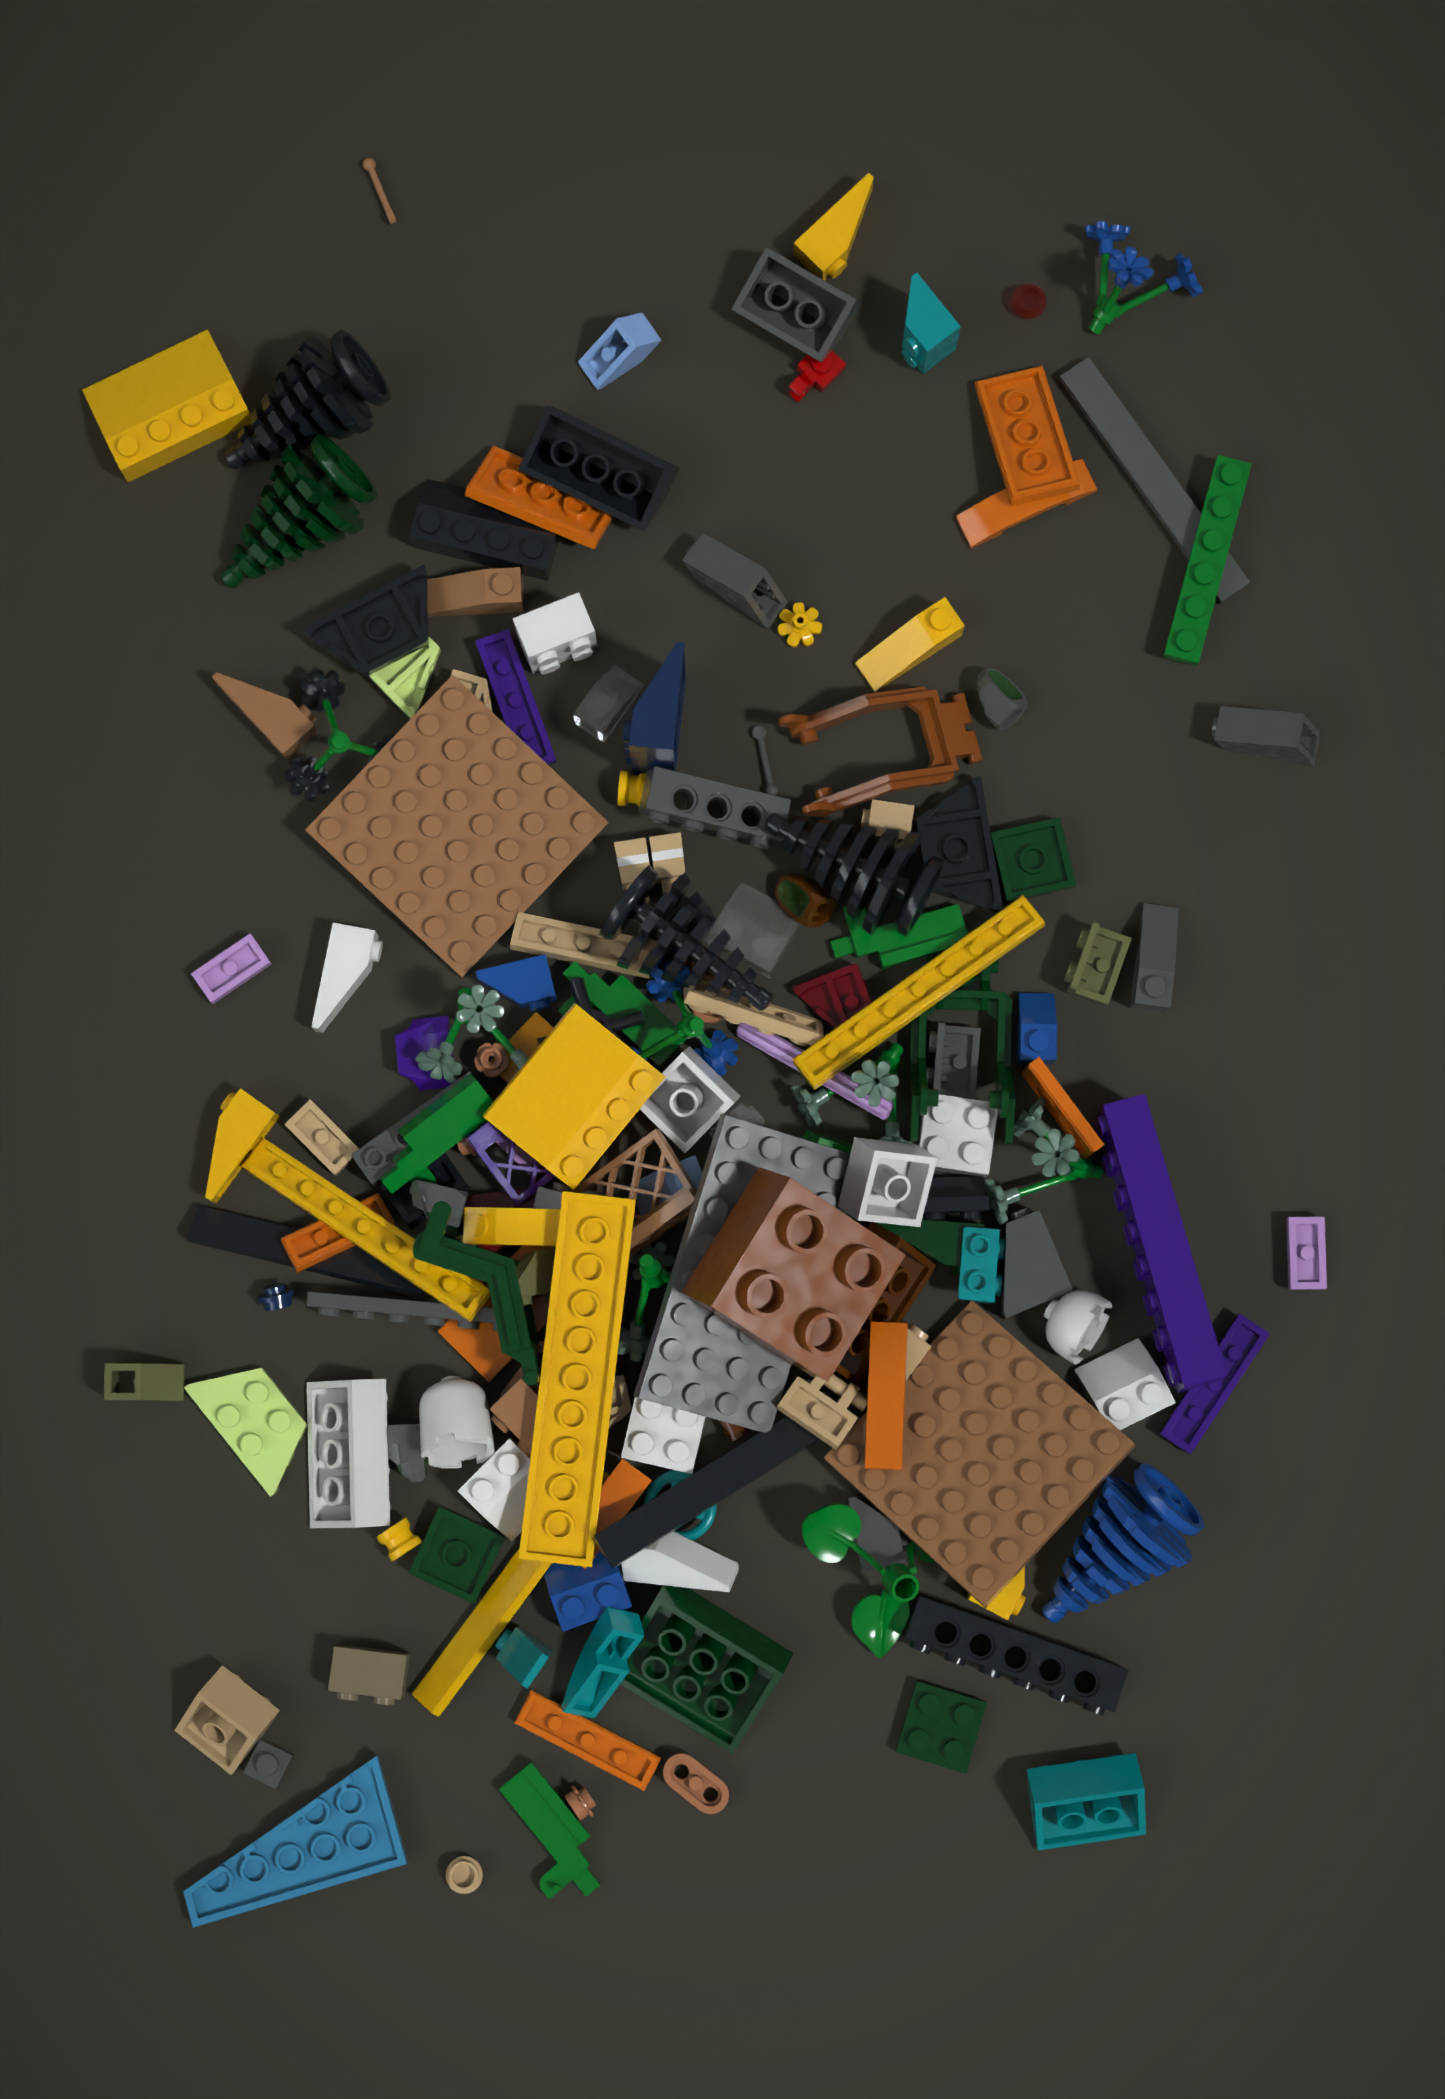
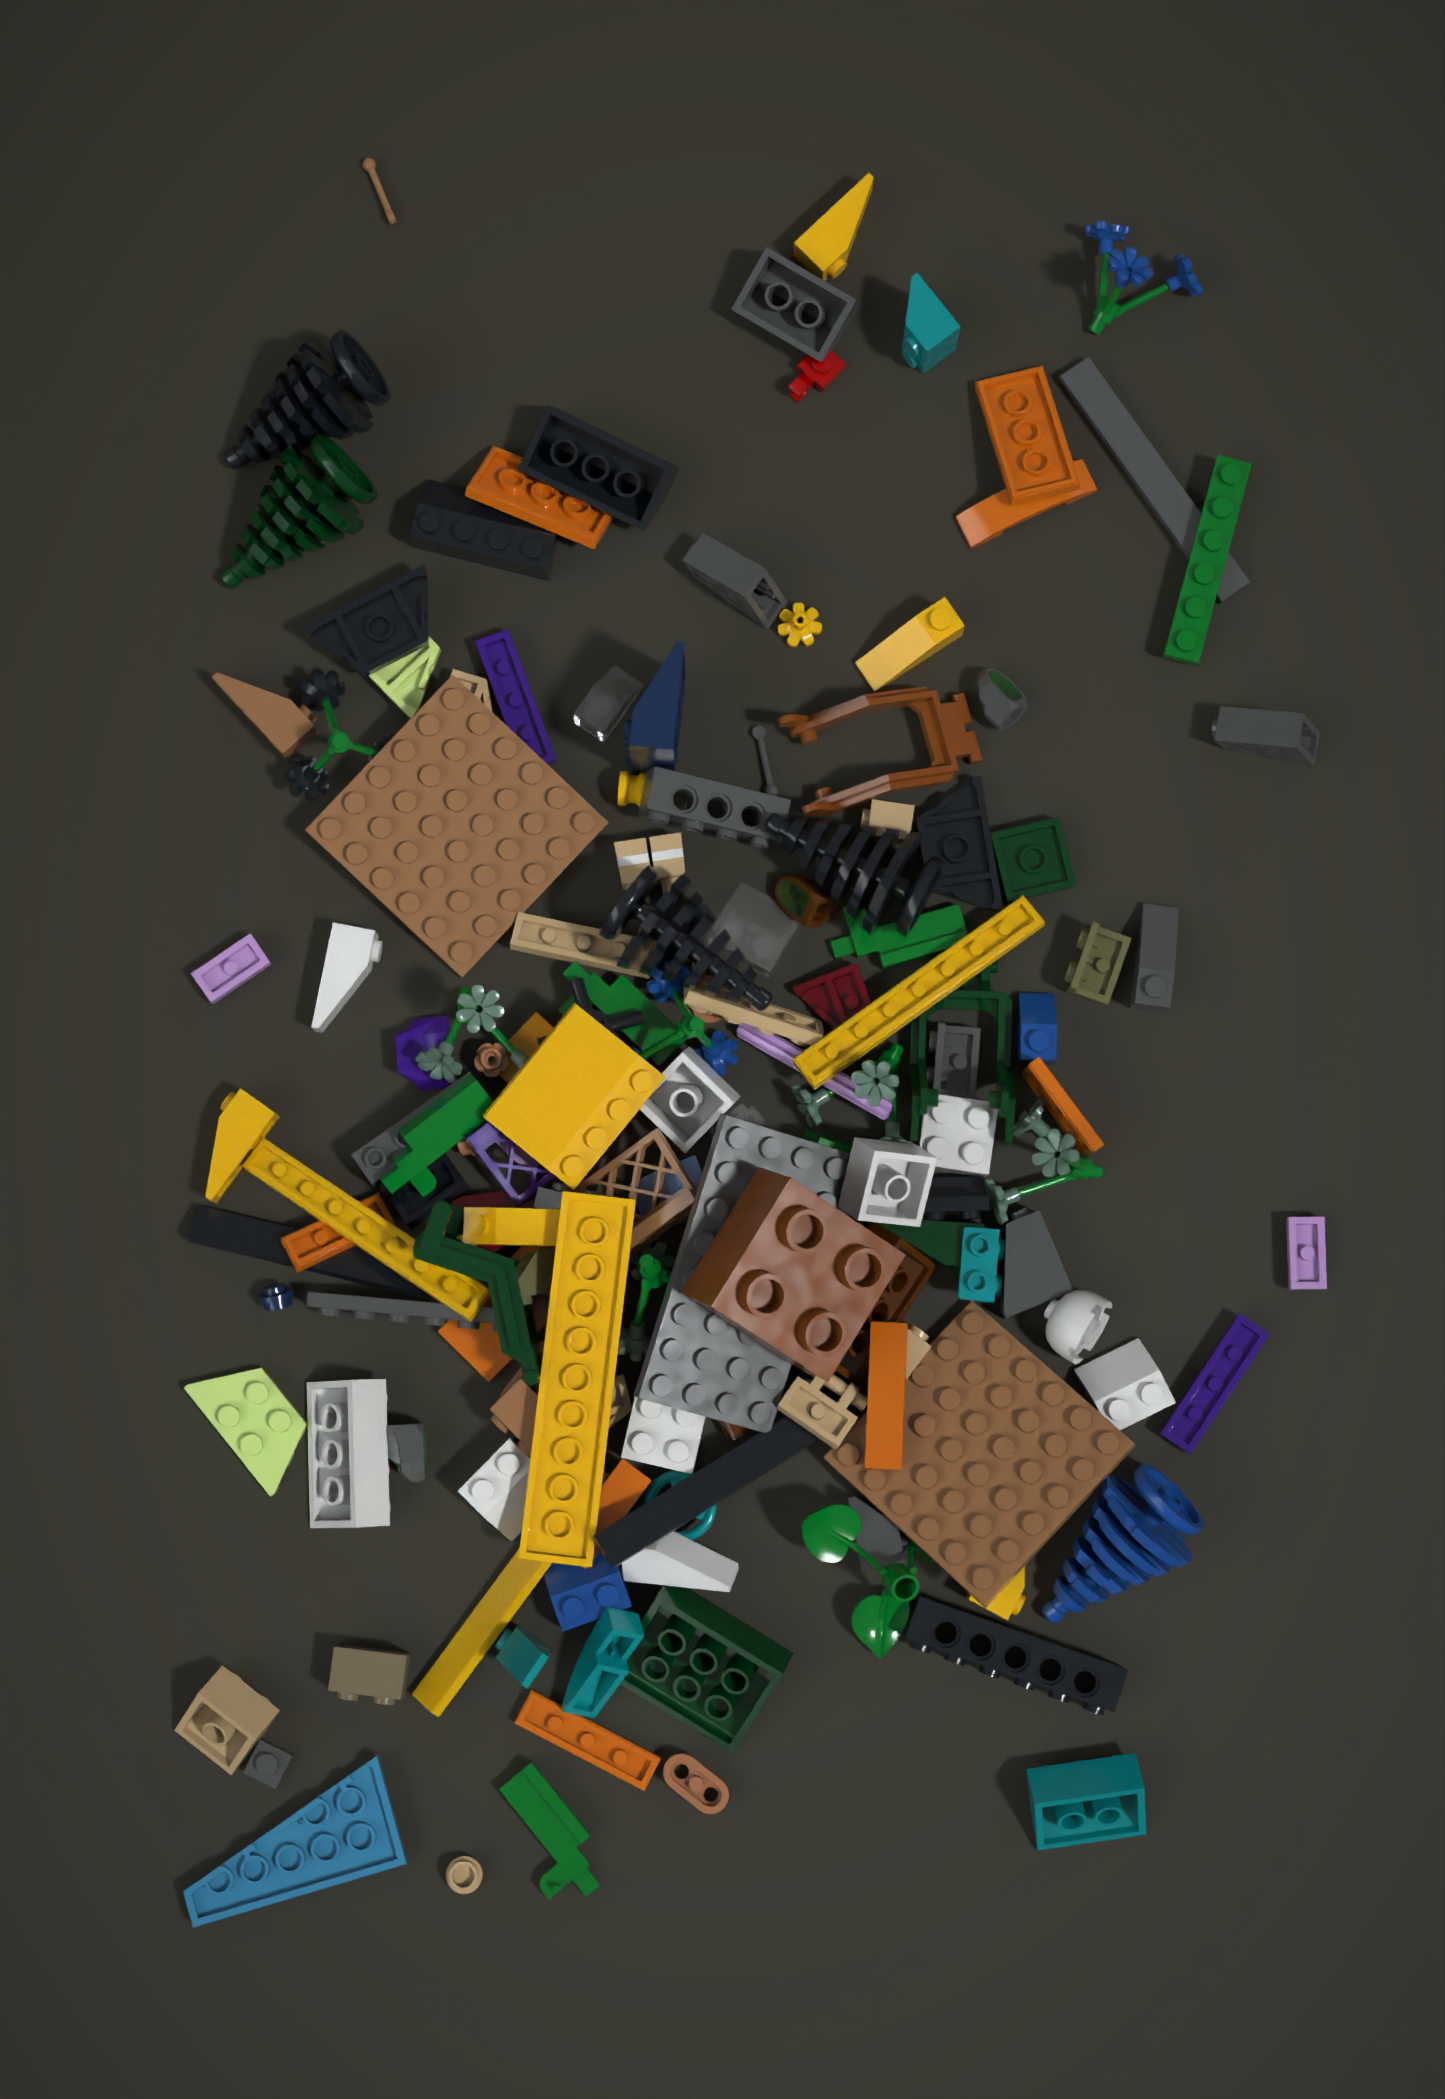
(144, 1382): olive slope -> none
(167, 406): yellow slope -> none
(322, 1137): tan plate -> none
(399, 1539): yellow wheel -> none
(427, 1194): dark grey rock -> none
(455, 1423): white cylinder -> none
(457, 1555): dark green plate -> none
(477, 593): medium nougat slope -> none
(522, 982): blue slope -> none
(556, 634): white brick -> none
(580, 1802): nougat plate -> none
(619, 349): light blue slope -> none
(941, 1727): dark green plate -> none
(1028, 301): clear red plate -> none
(1159, 1245): dark purple brick -> none

